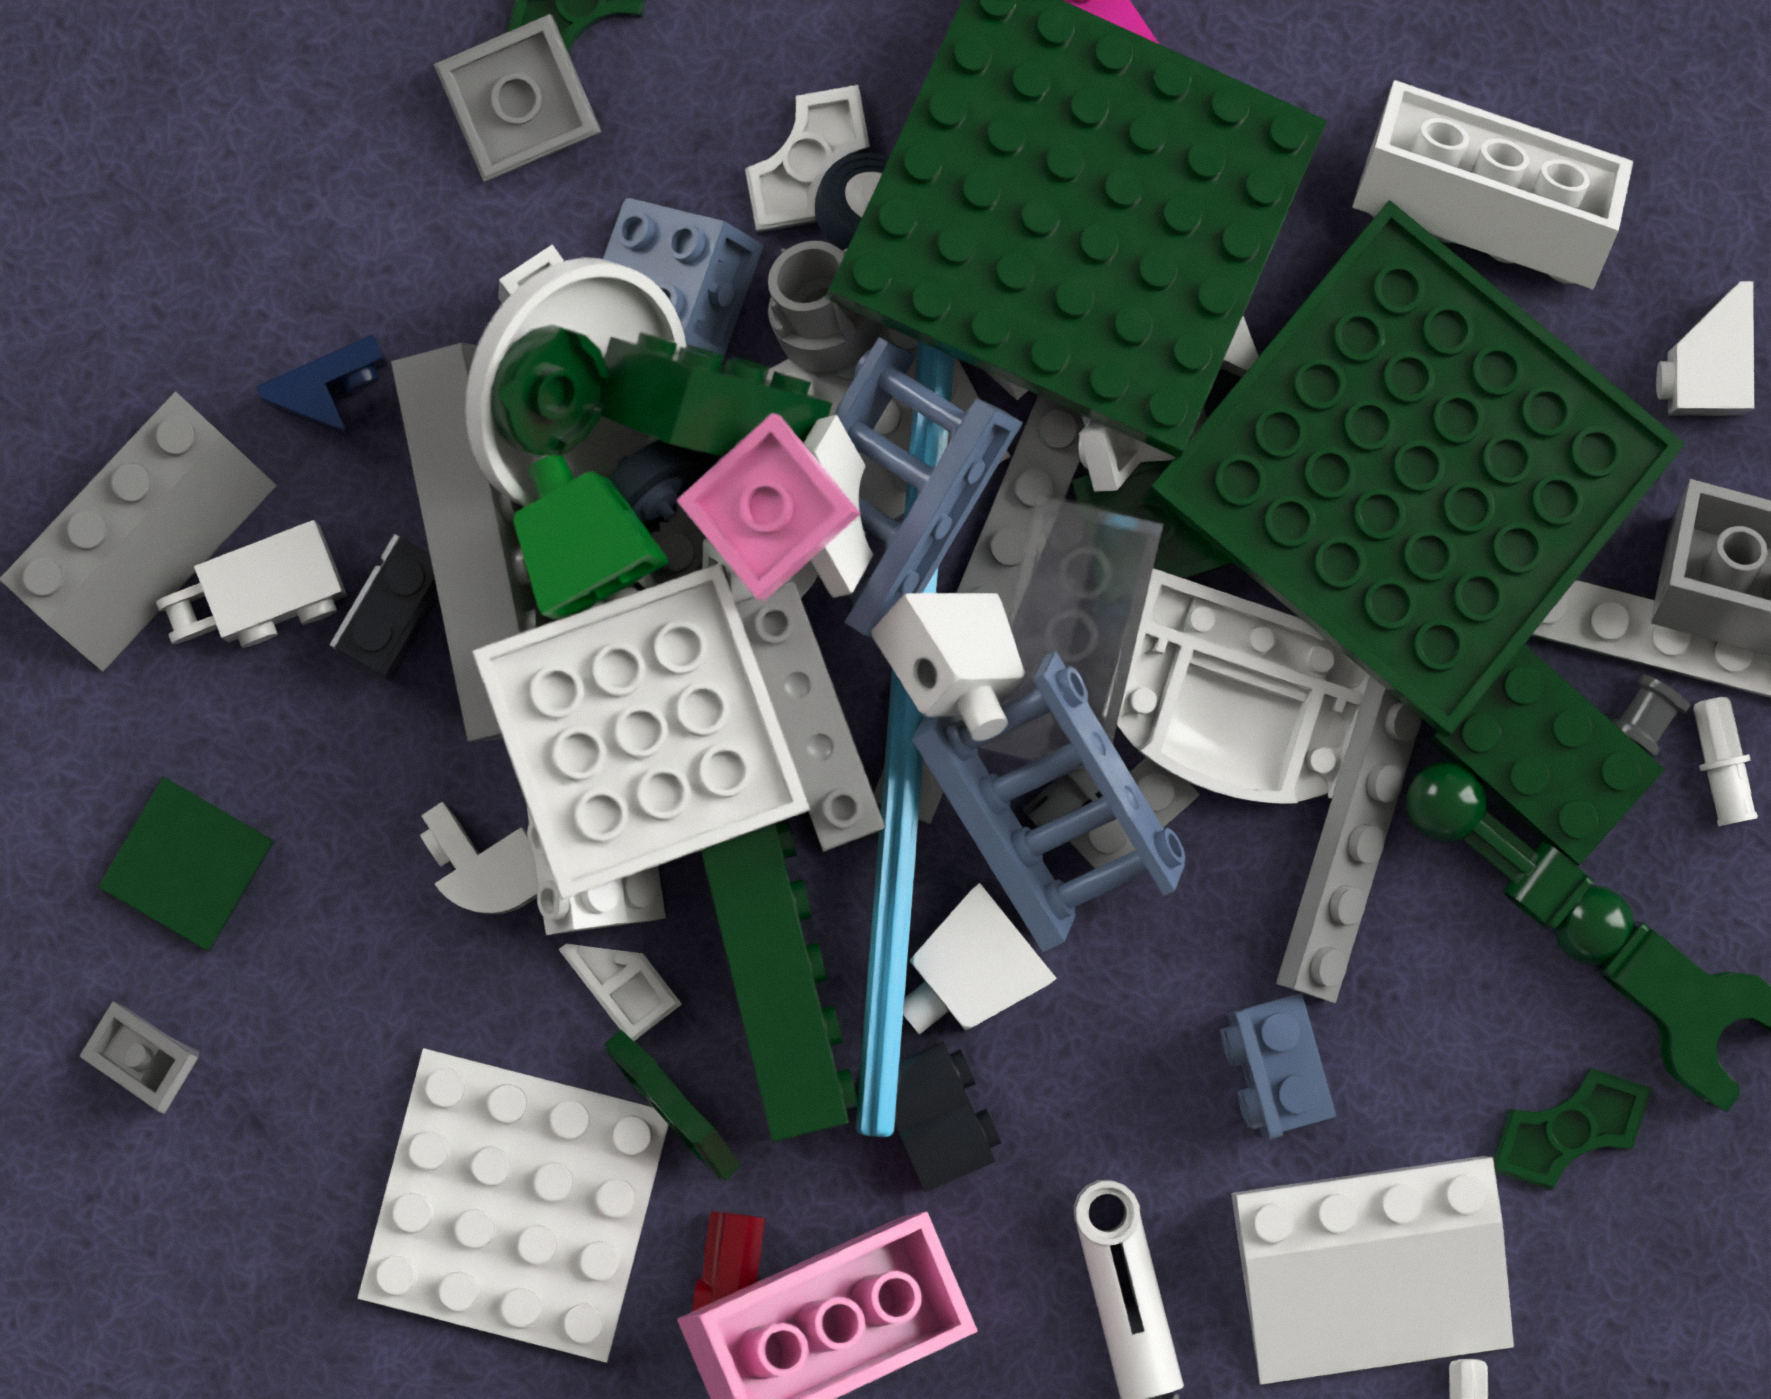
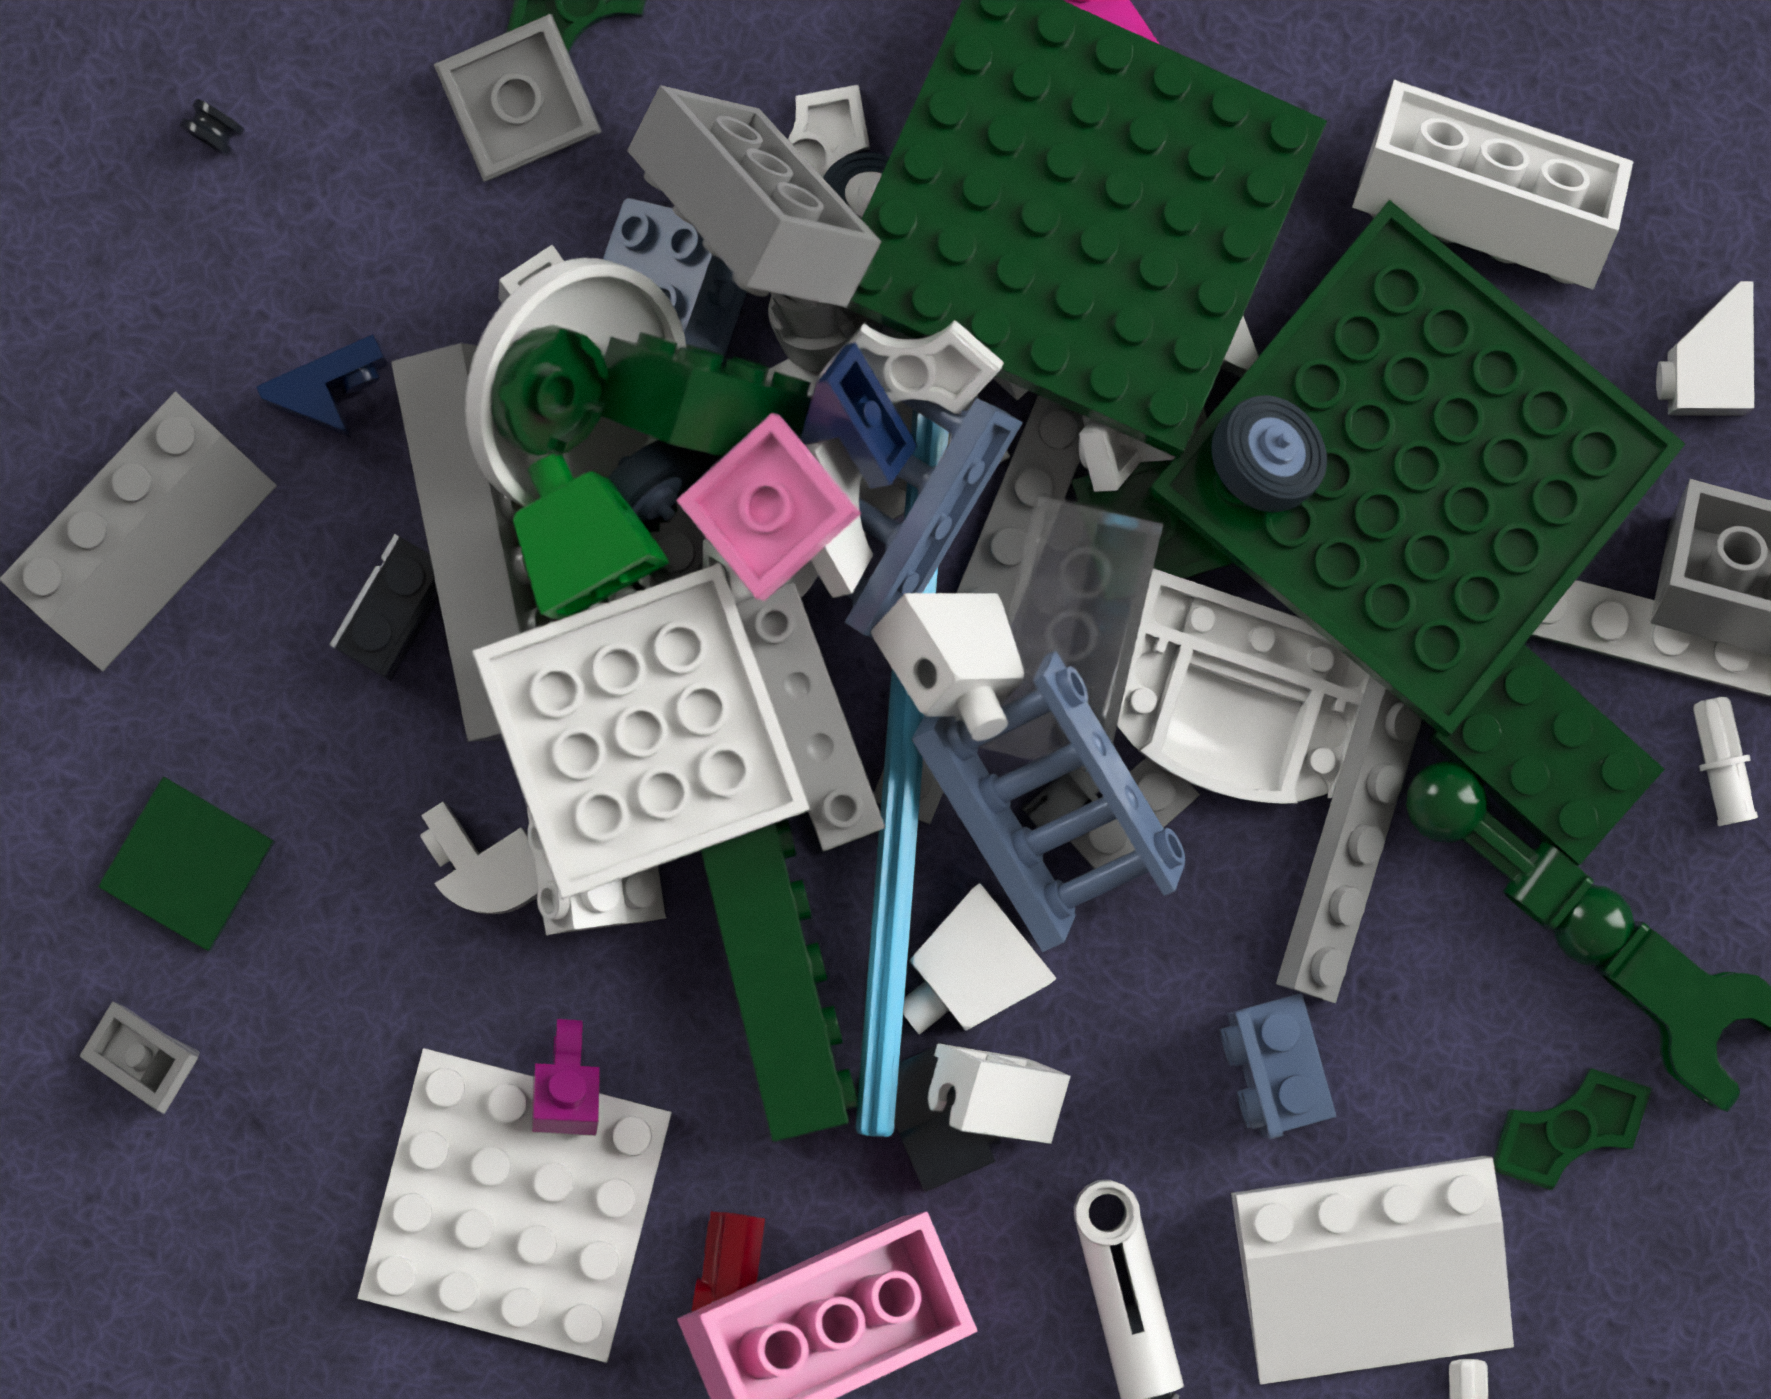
(212, 127): none -> black bush
(259, 588): white brick -> none
(565, 1091): none -> magenta plate
(624, 986): white tile -> none
(672, 1106): dark green tile -> none
(753, 198): none -> light grey brick
(859, 412): none -> dark blue slope
(938, 368): none -> white tile
(998, 1093): none -> white hinge
(1269, 453): none -> black wheel
(1651, 713): dark grey bush -> none

